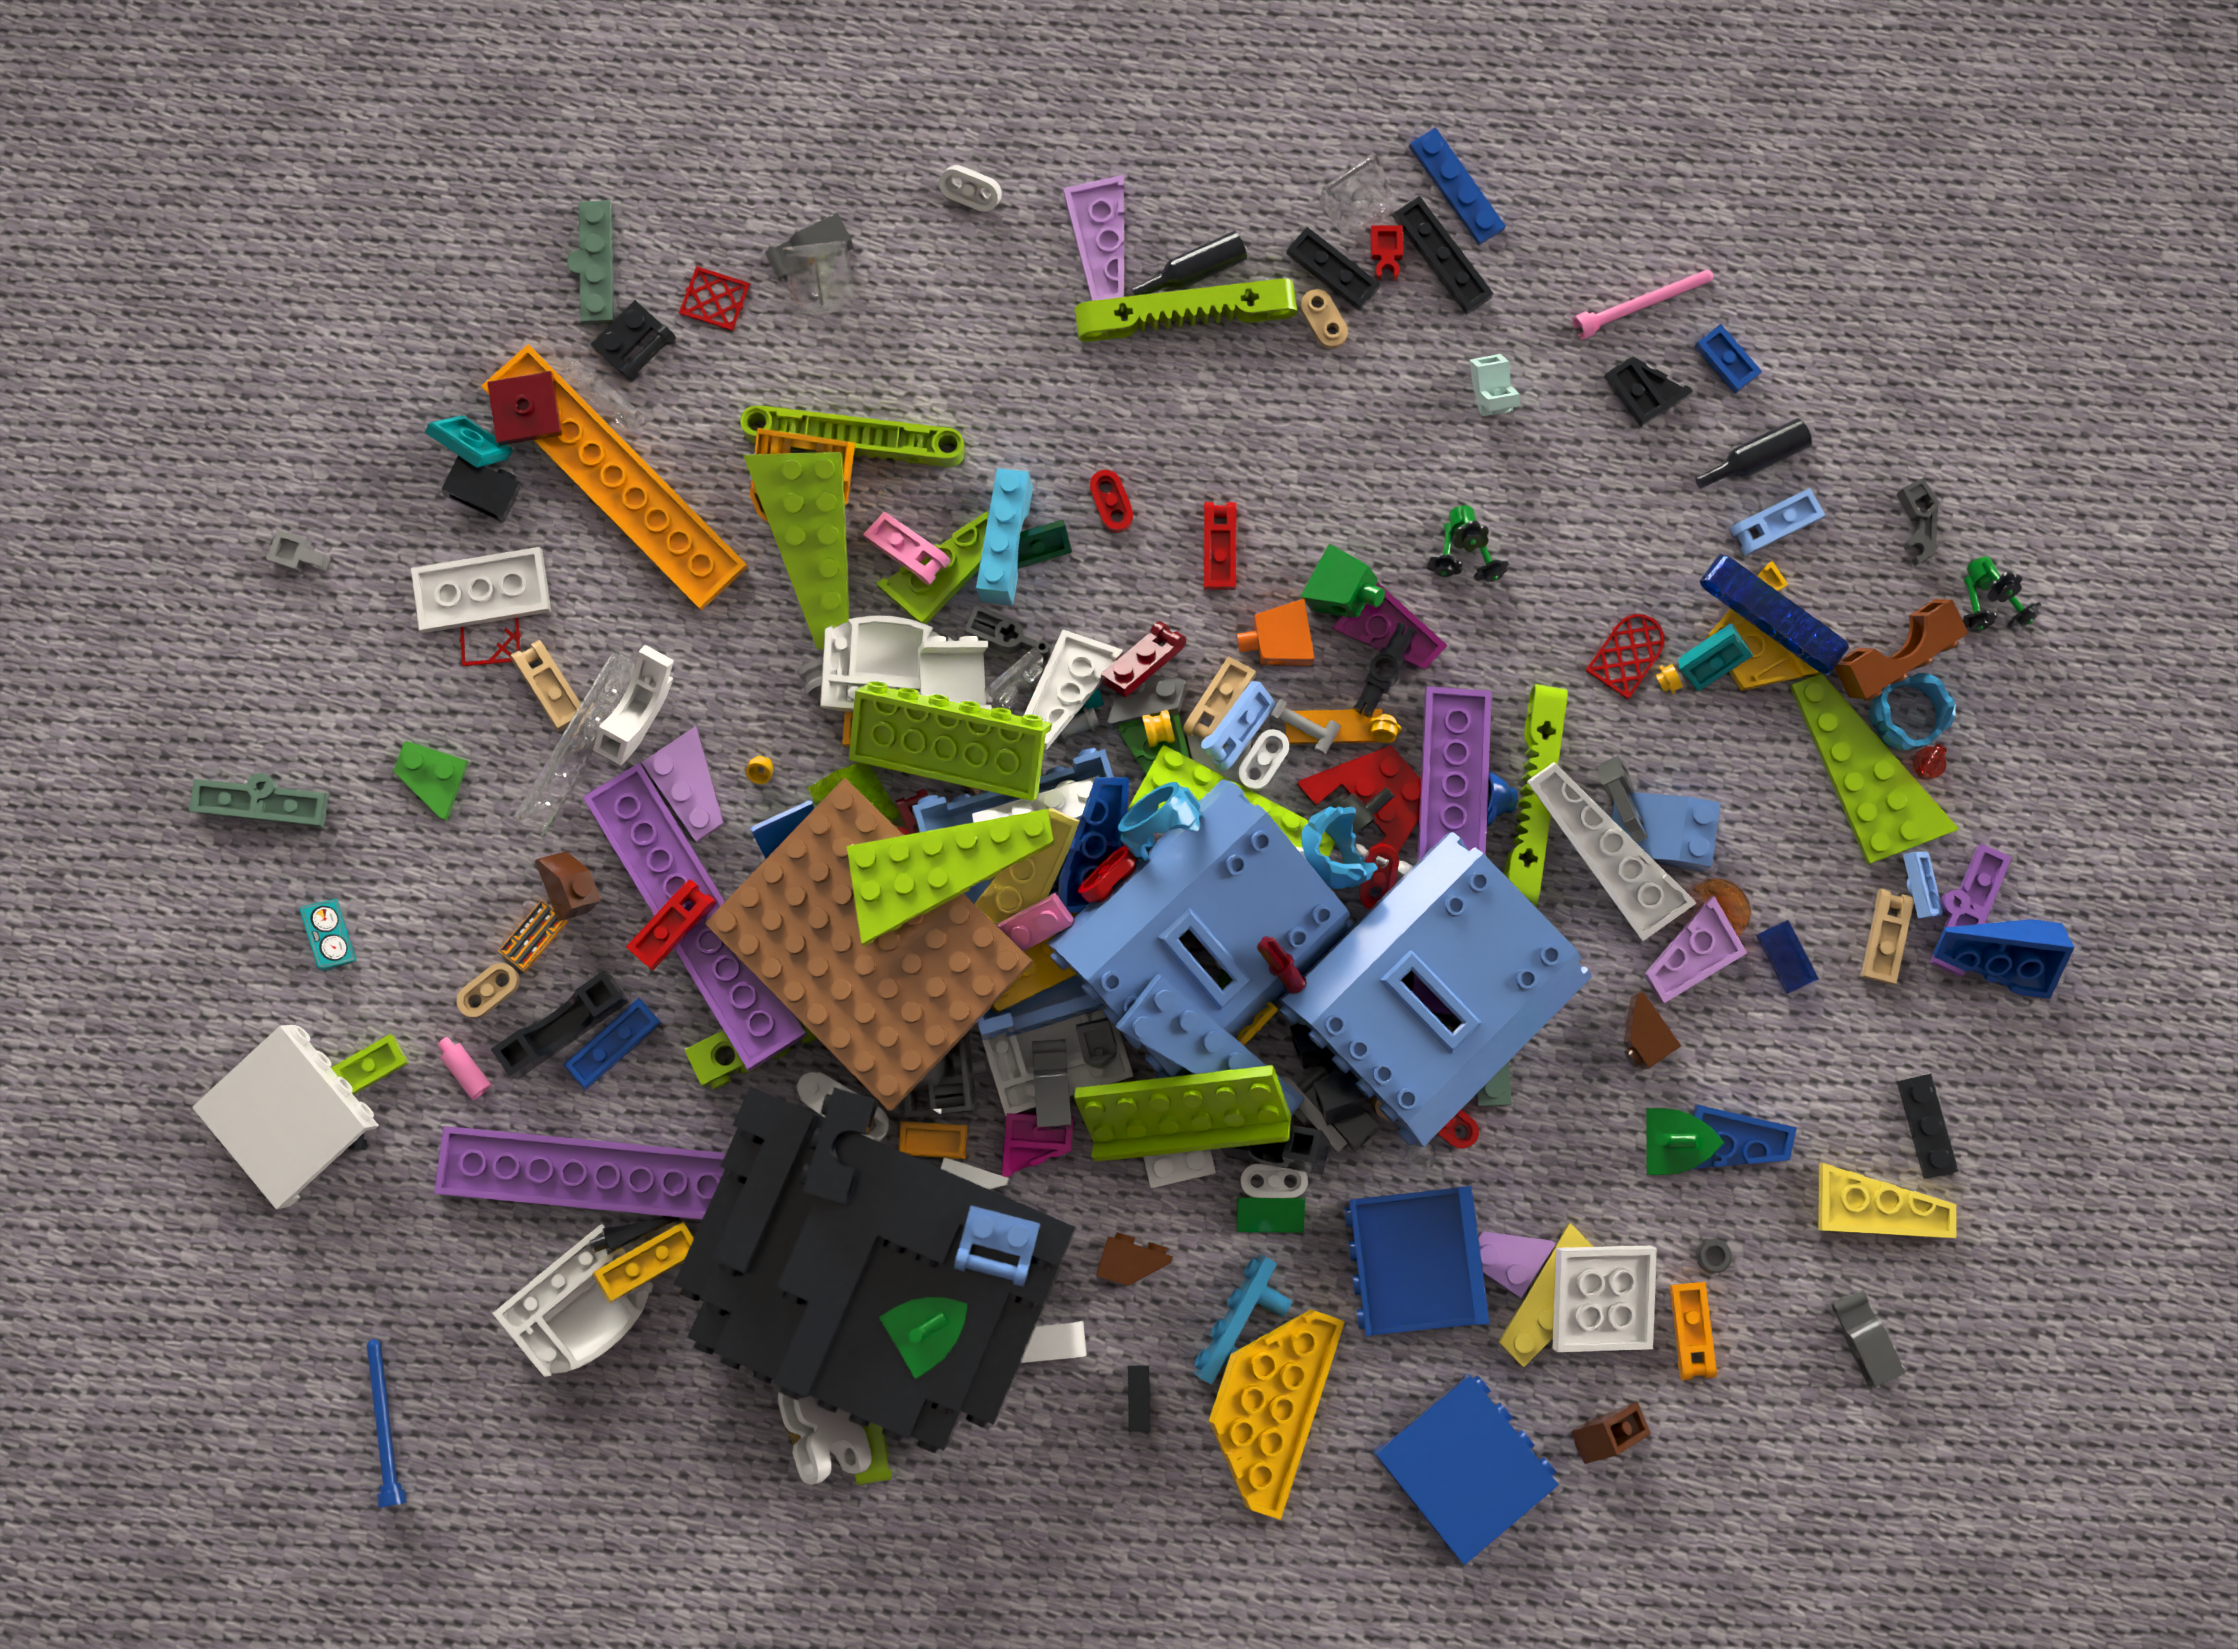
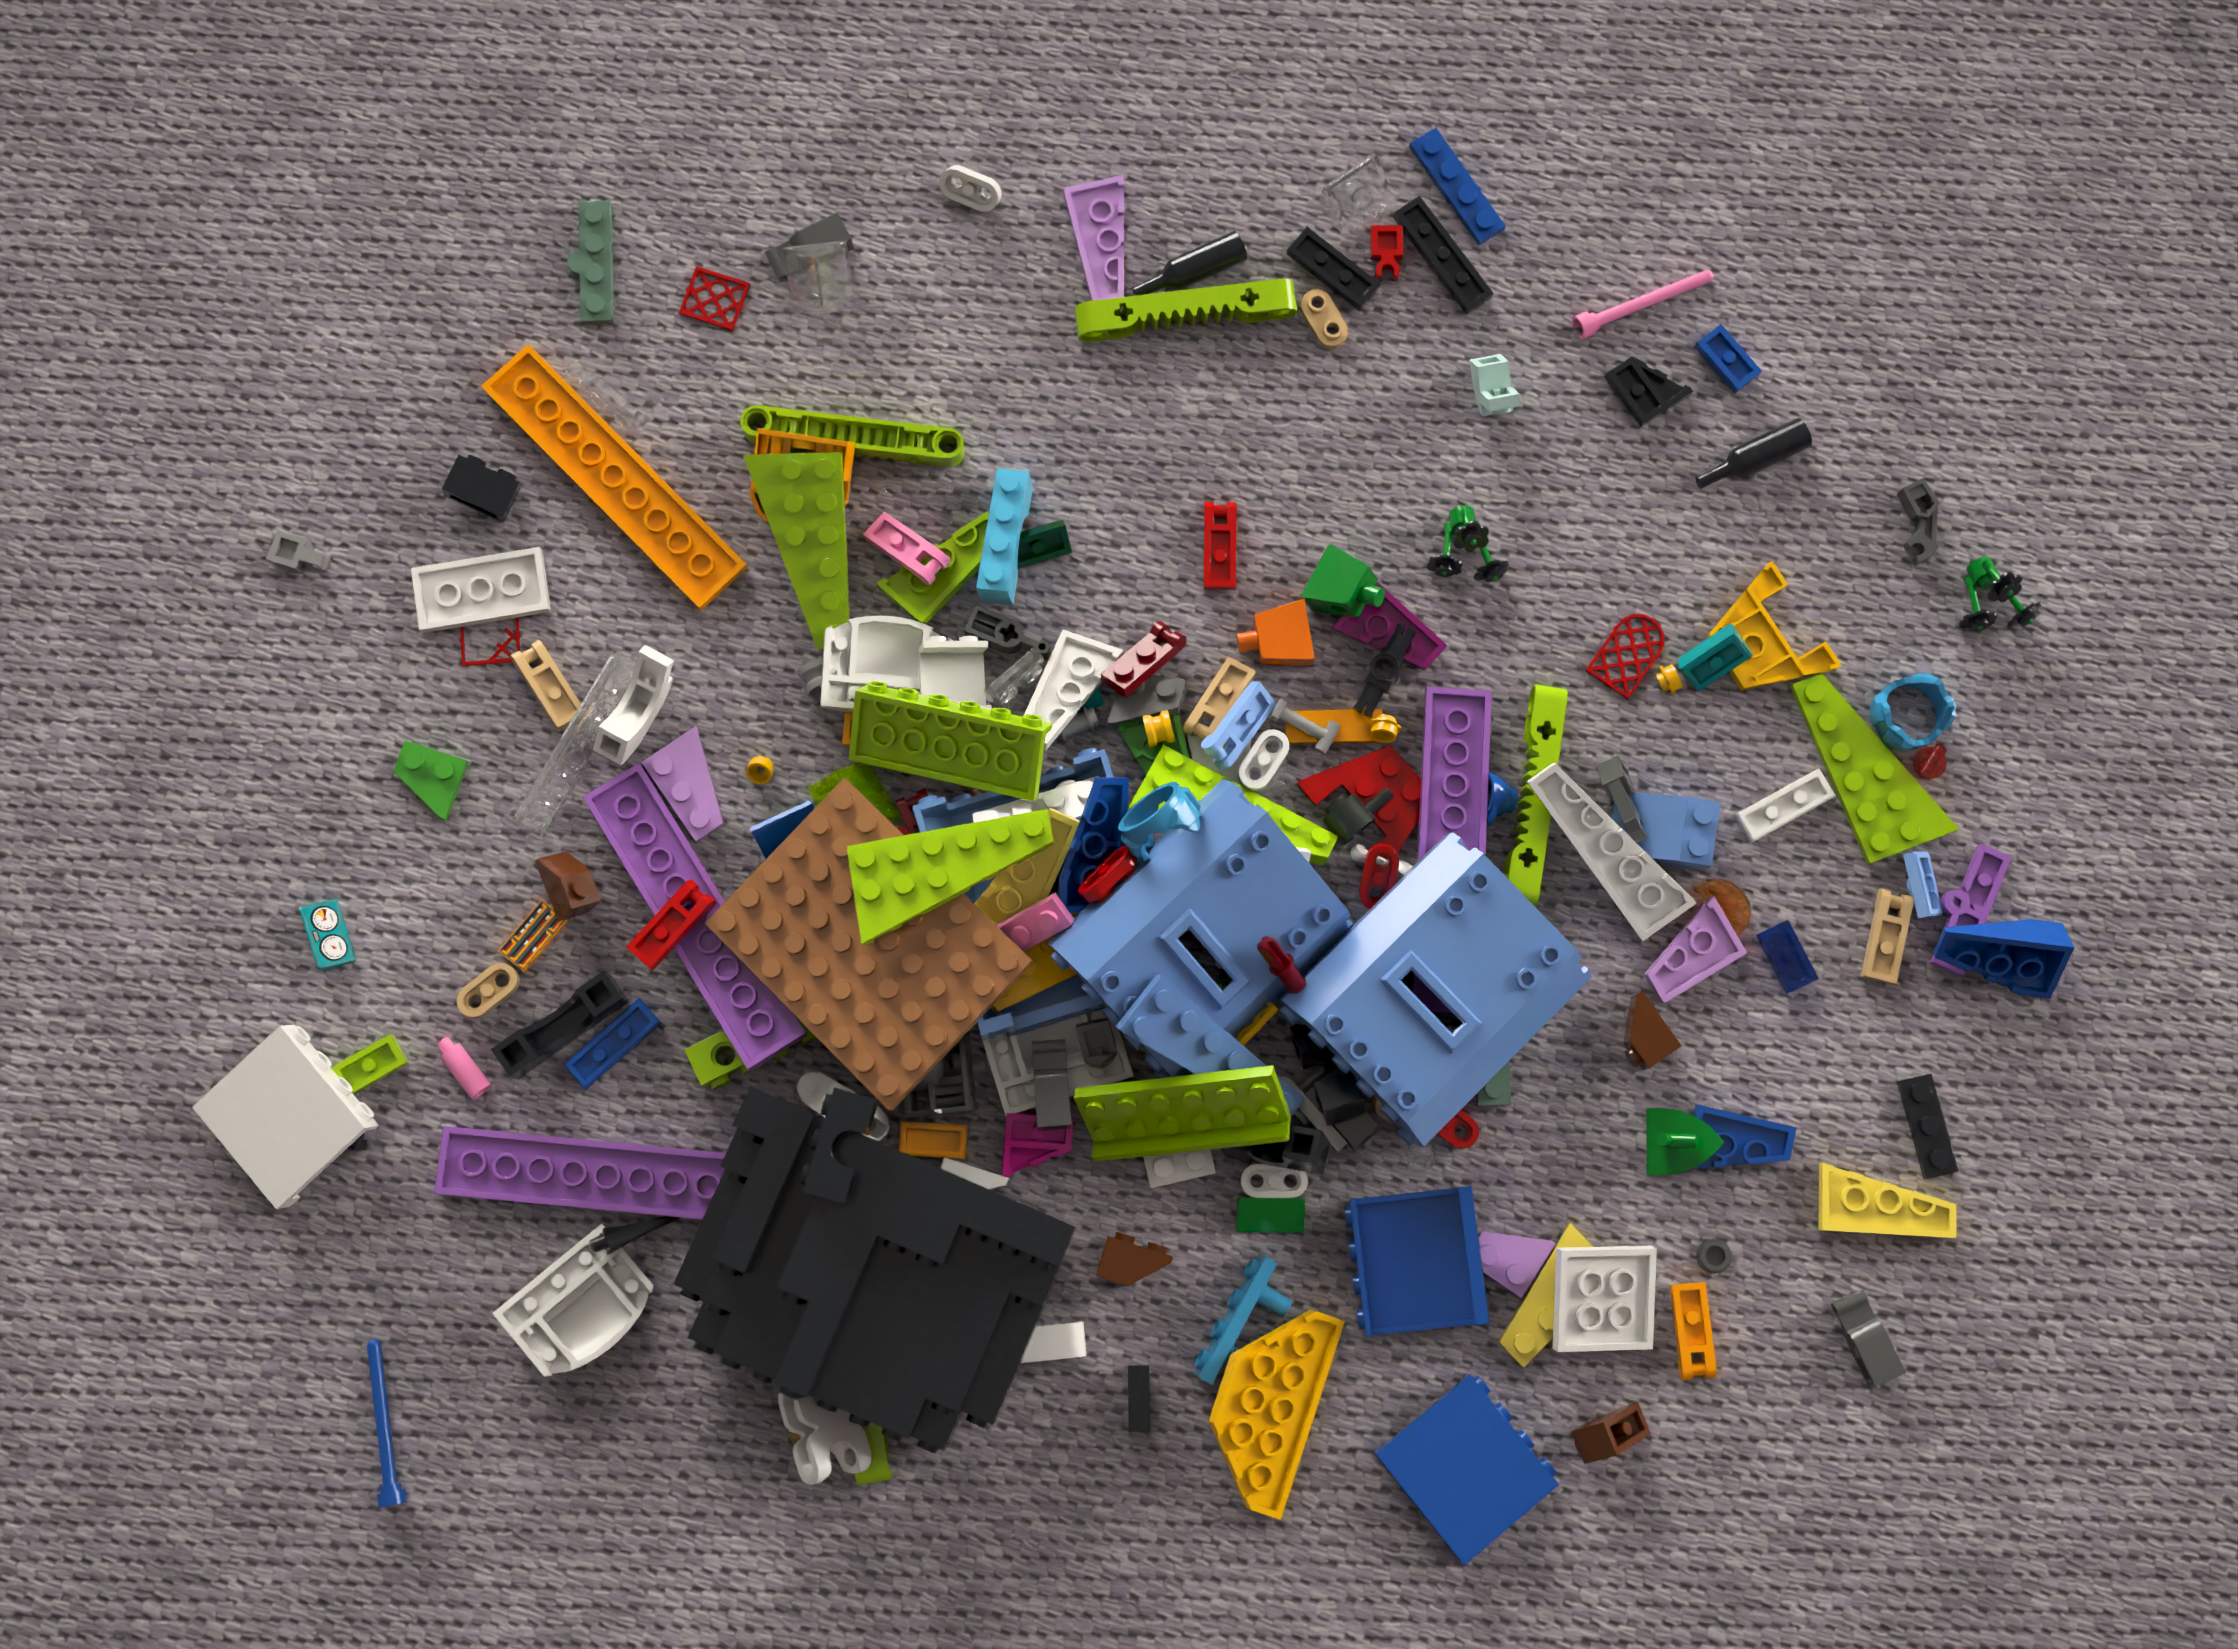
(259, 801): sand green hinge -> none
(468, 440): teal tile -> none
(524, 408): dark red plate -> none
(626, 334): black plate -> none
(644, 1263): yellow plate -> none
(925, 1330): green shield -> none
(998, 1233): medium blue plate -> none
(1111, 502): red plate -> none
(1339, 825): dark azure piece -> none
(1774, 614): clear blue beam -> none
(1778, 521): light blue plate -> none
(1784, 805): none -> white tile
(1931, 630): dark orange arch -> none

